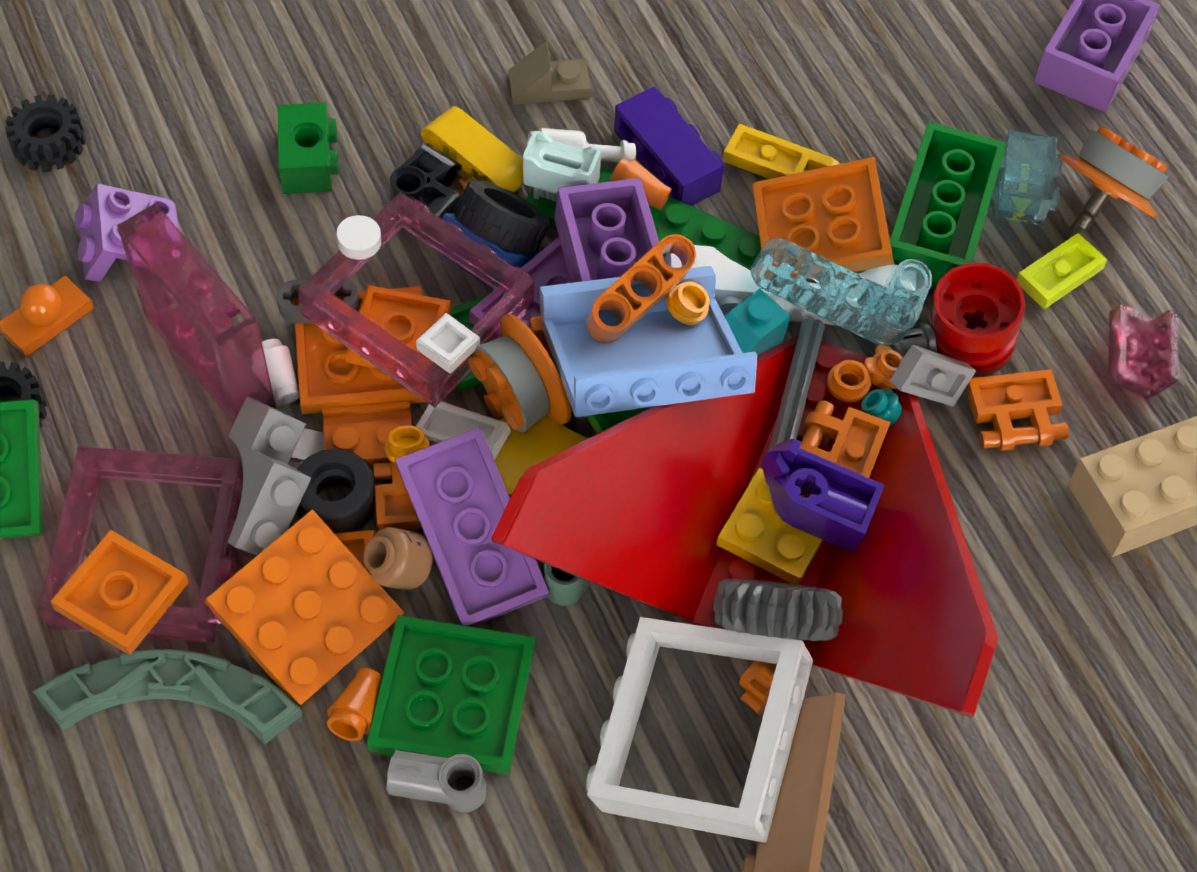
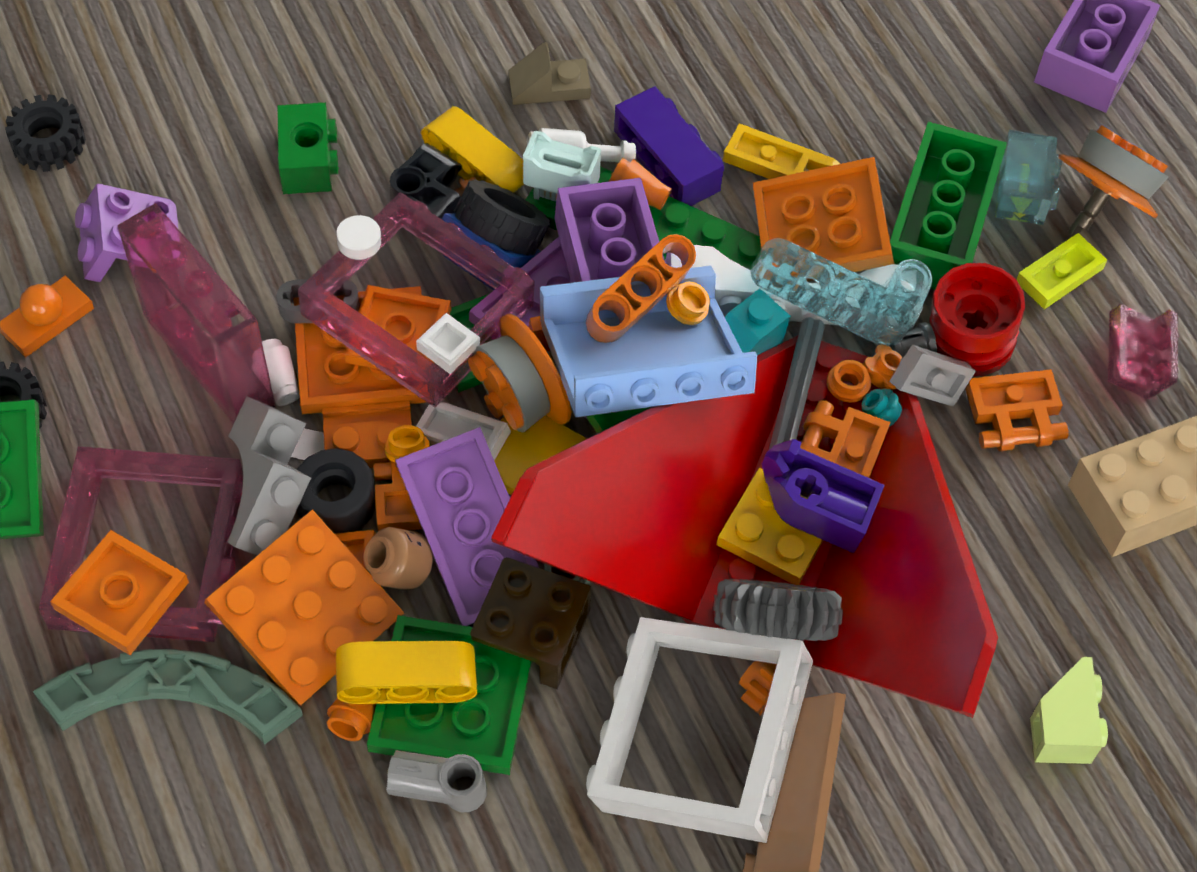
(405, 672): none -> yellow beam
(534, 617): none -> dark brown bracket
(1068, 720): none -> yellowish green slope

